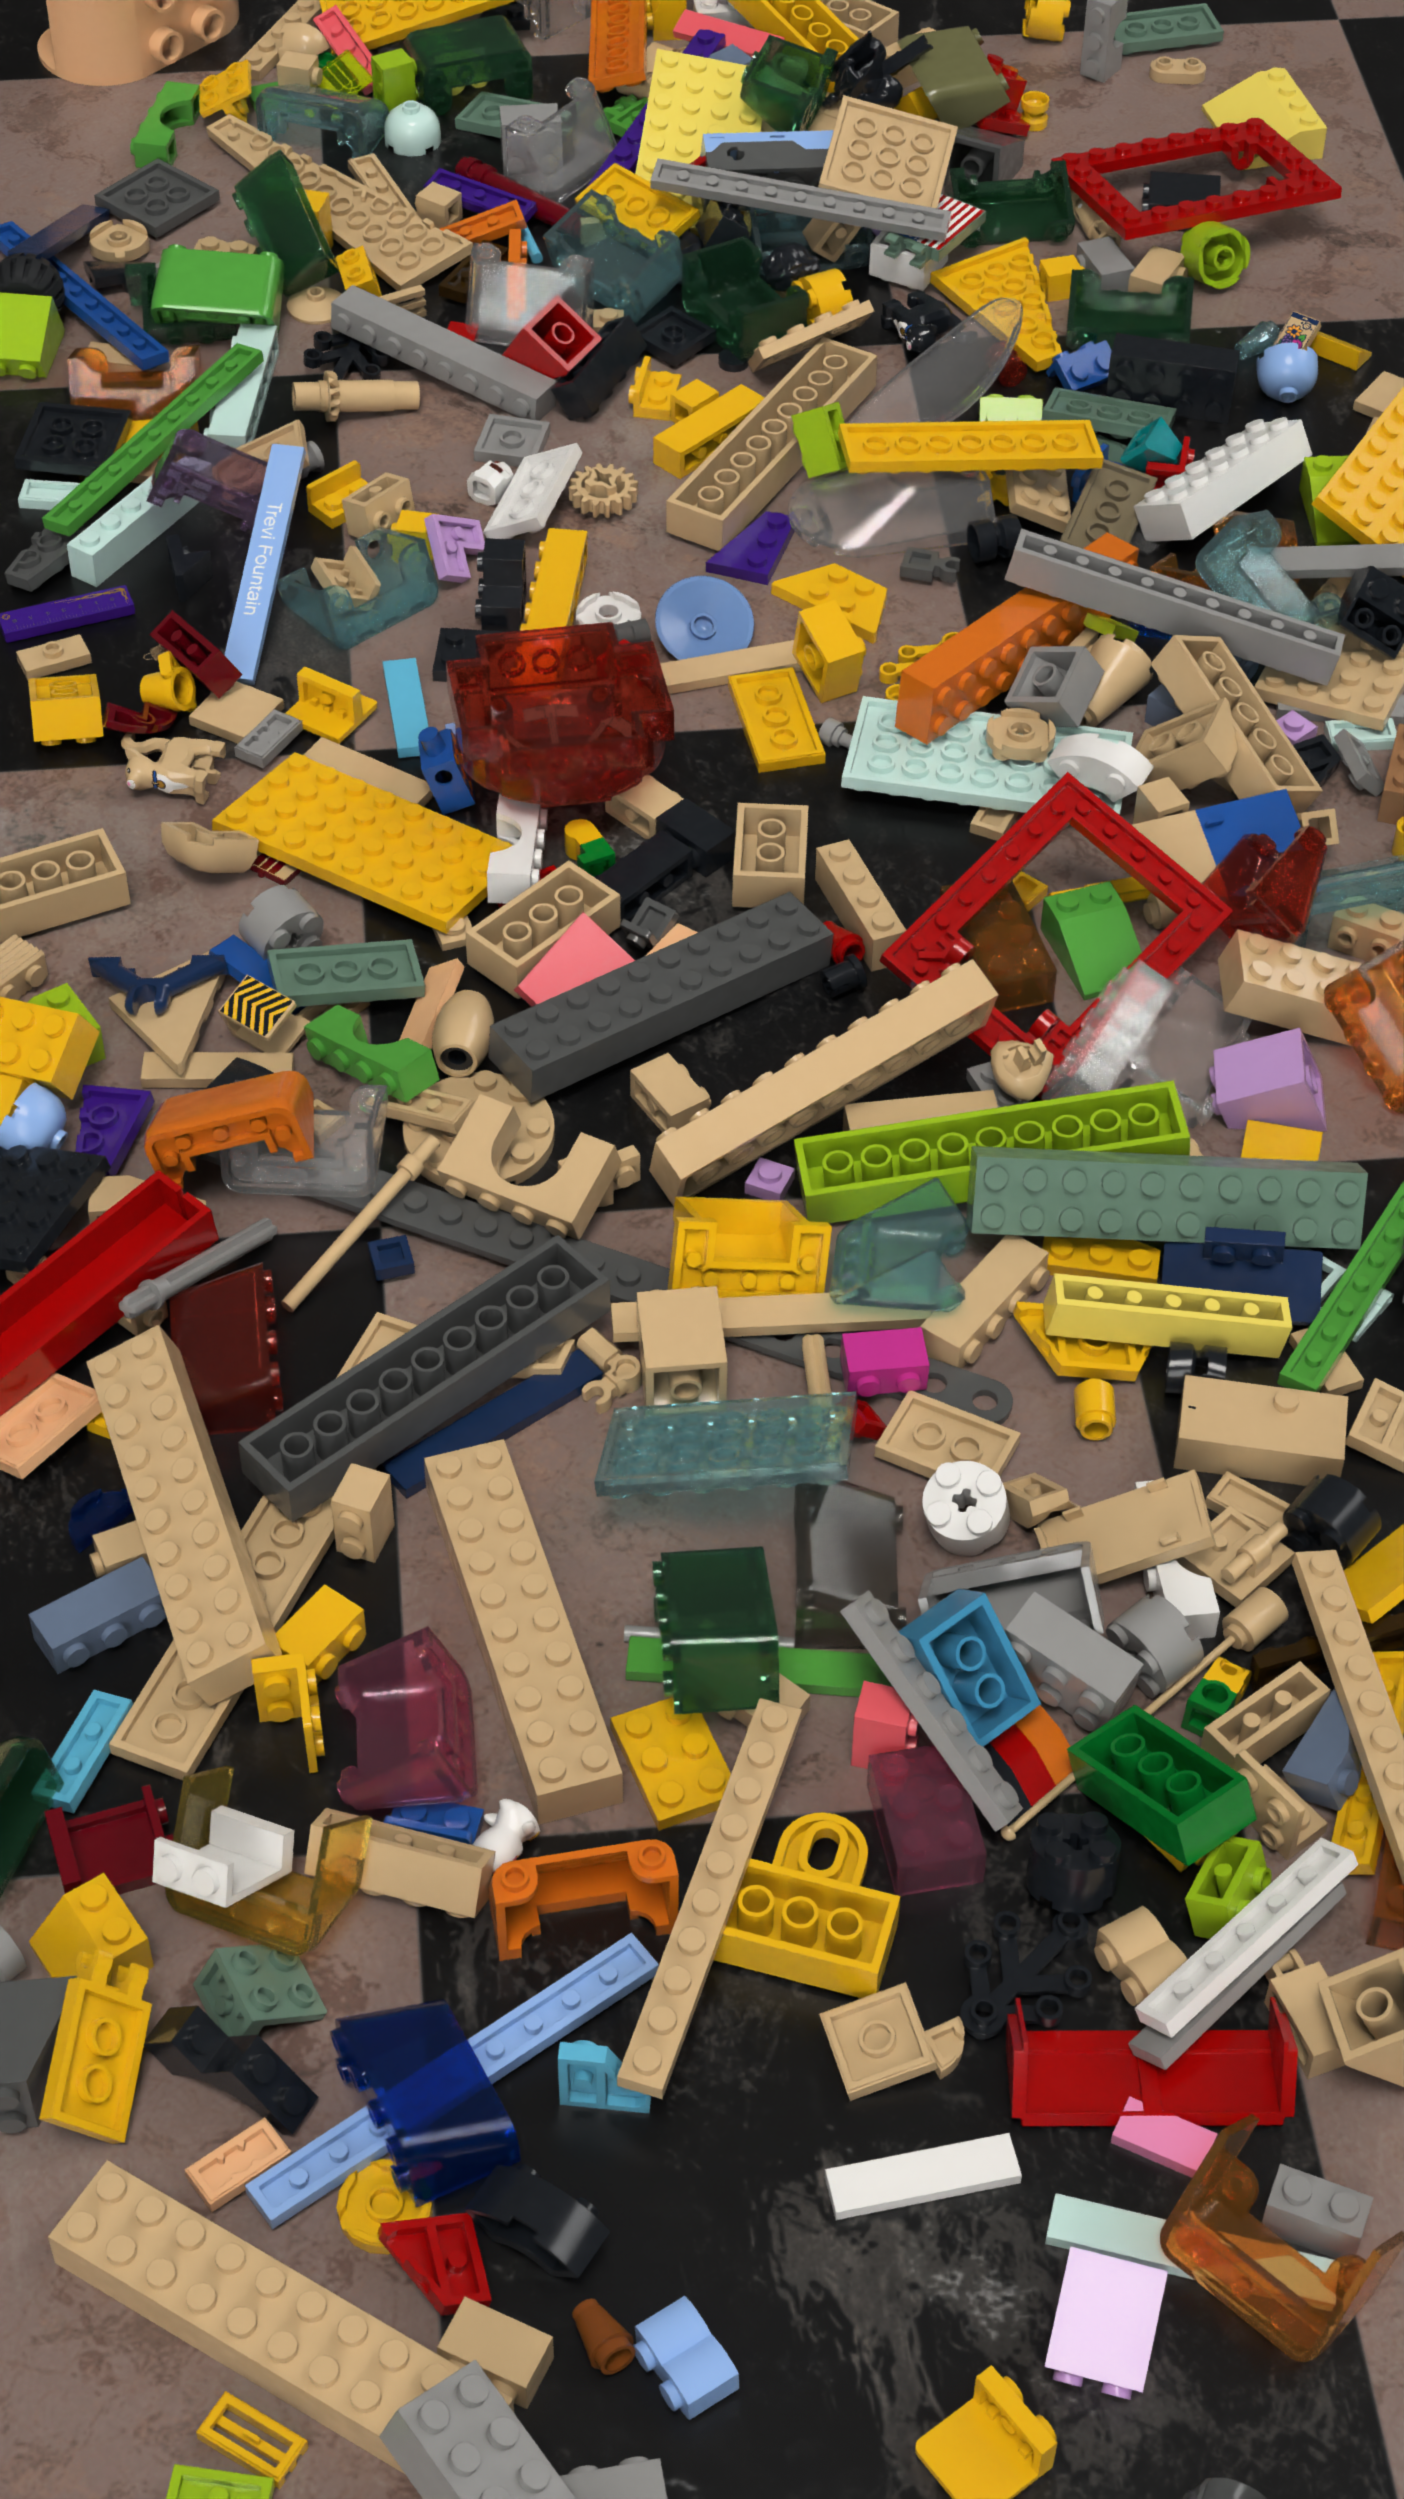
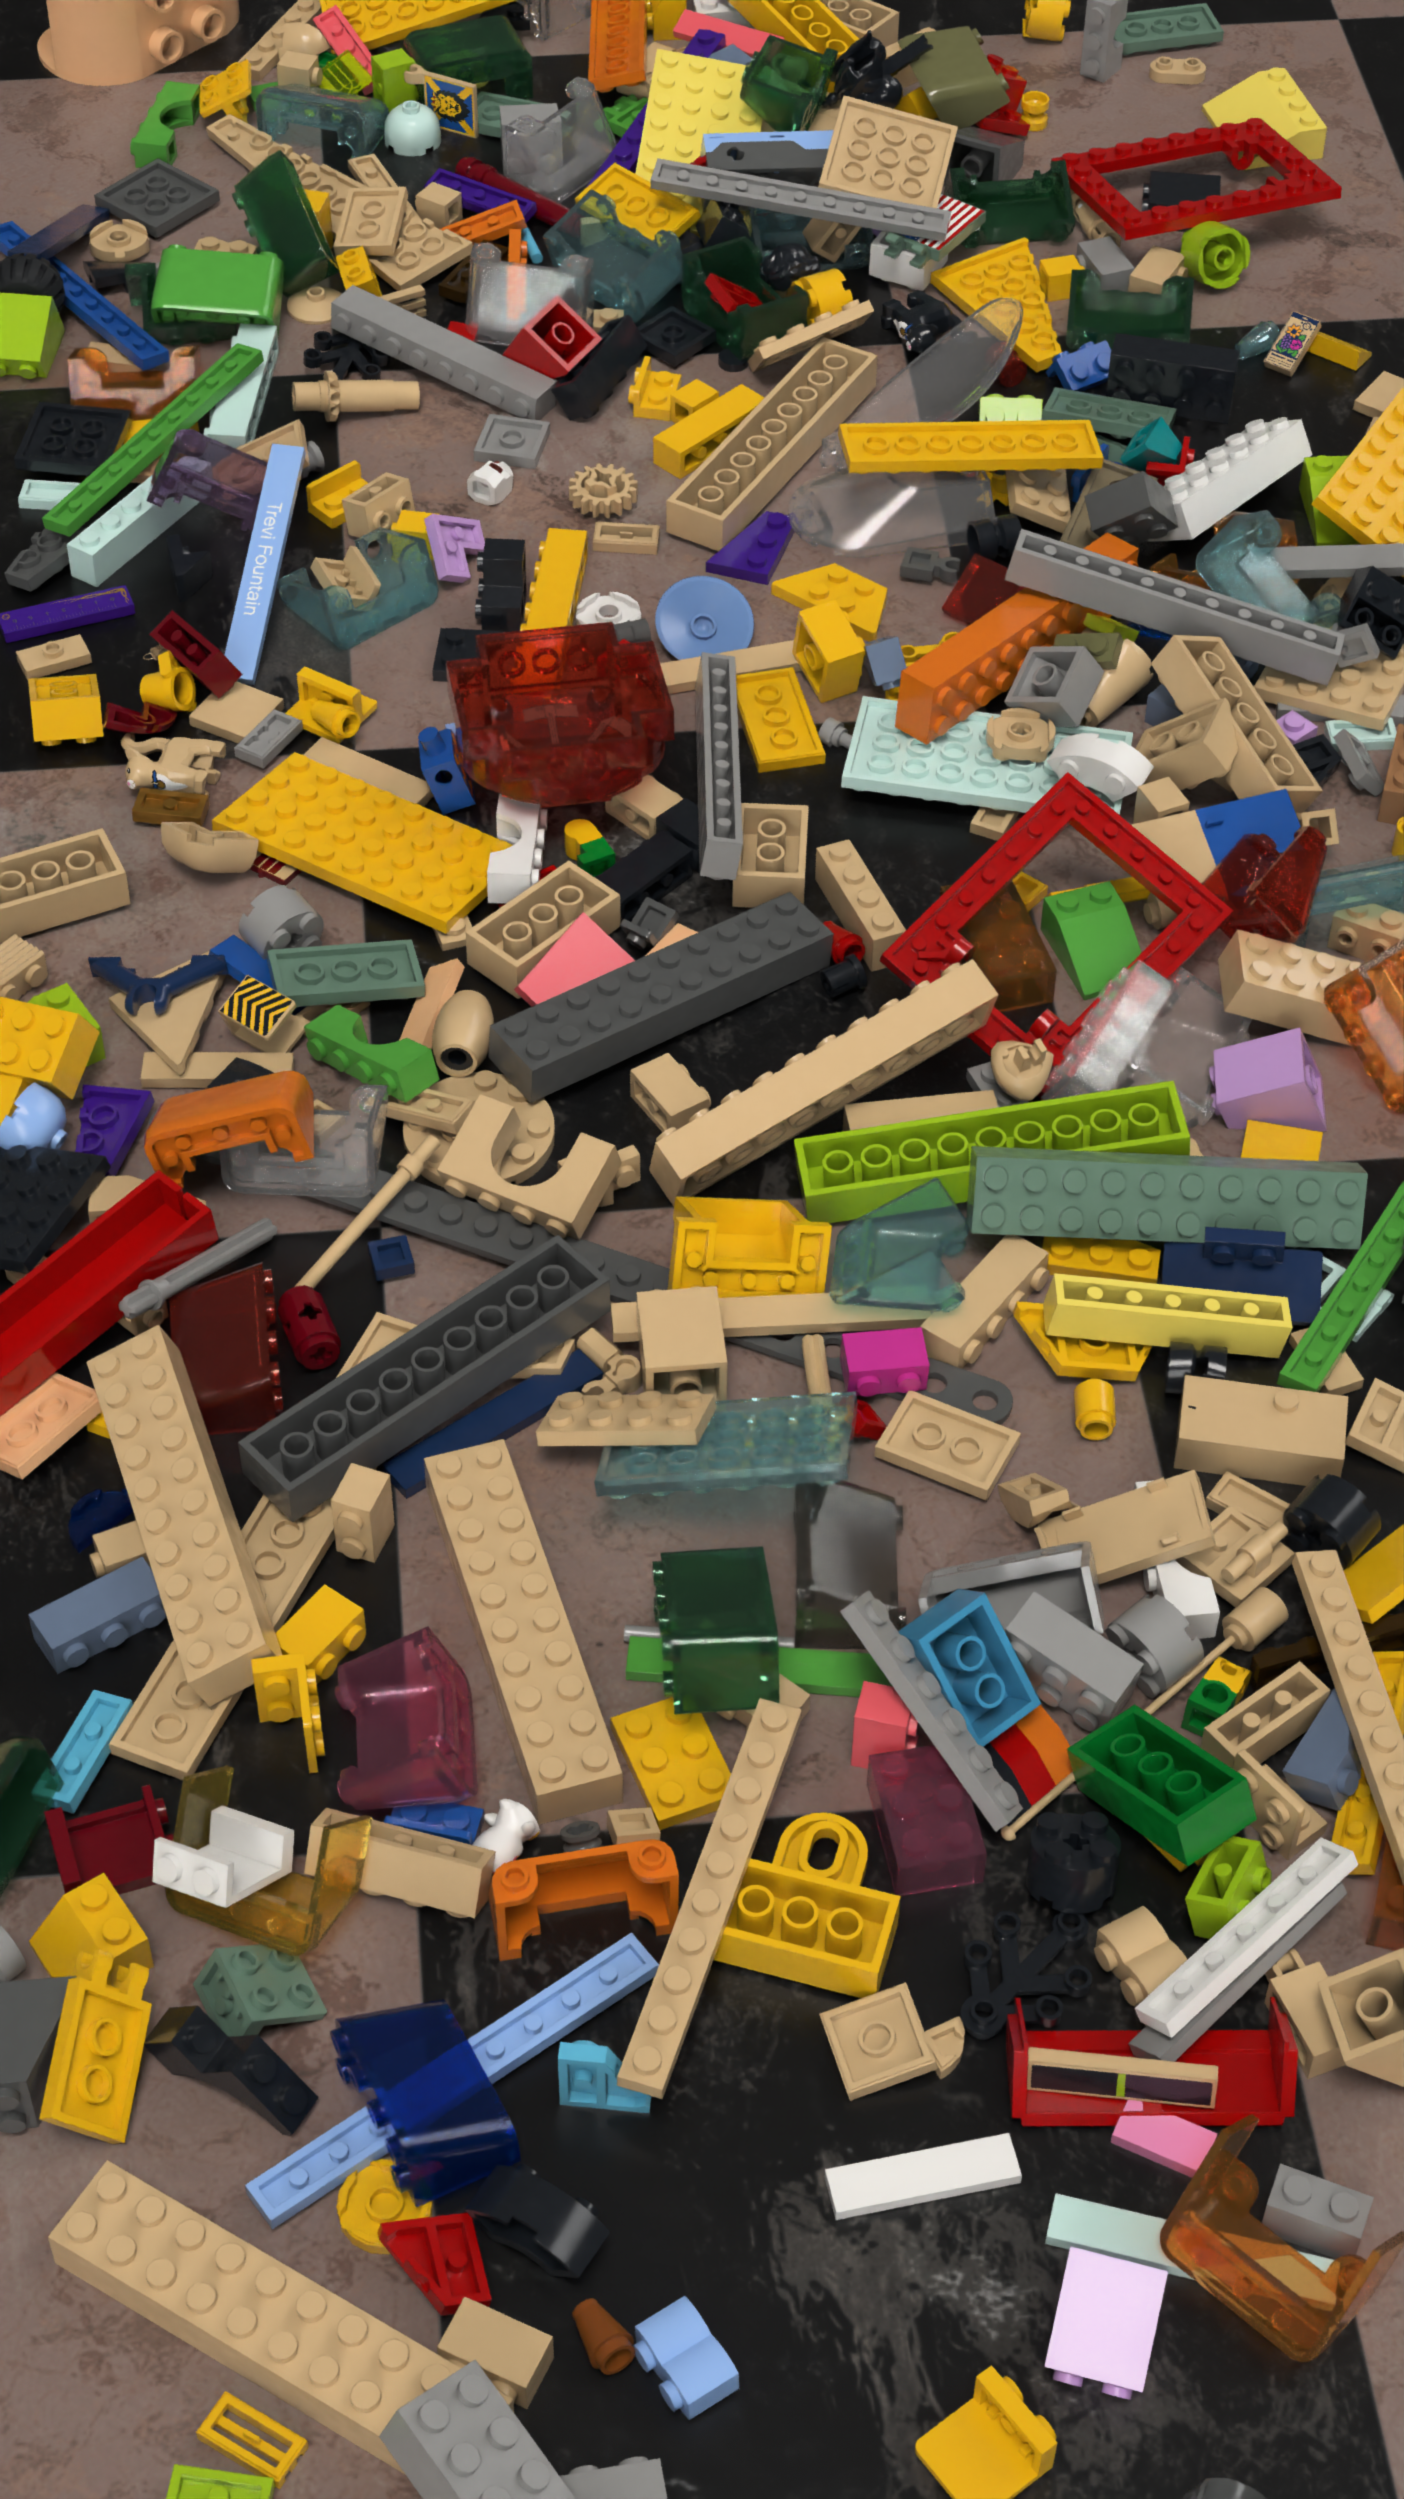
(169, 806): none -> pearl gold plate
(235, 2163): light nougat plate -> none
(309, 1327): none -> dark red piece
(337, 718): none -> yellow cone
(371, 219): none -> tan plate
(405, 704): medium azure tile -> none
(450, 100): none -> flag
(533, 492): white plate -> none
(581, 1836): none -> dark grey bush
(626, 538): none -> tan tile
(626, 1419): none -> tan plate
(632, 1825): none -> tan plate
(718, 767): none -> light grey brick
(729, 294): none -> red wing
(769, 1180): lavender plate -> none
(819, 439): lime brick -> none
(884, 661): none -> sand blue slope
(961, 1485): white brick -> none
(979, 590): none -> clear red tile
(1102, 646): none -> olive plate
(1122, 2077): none -> tile
(1132, 509): none -> dark grey brick
(1287, 371): light blue cylinder -> none
(1357, 645): none -> light grey bracket

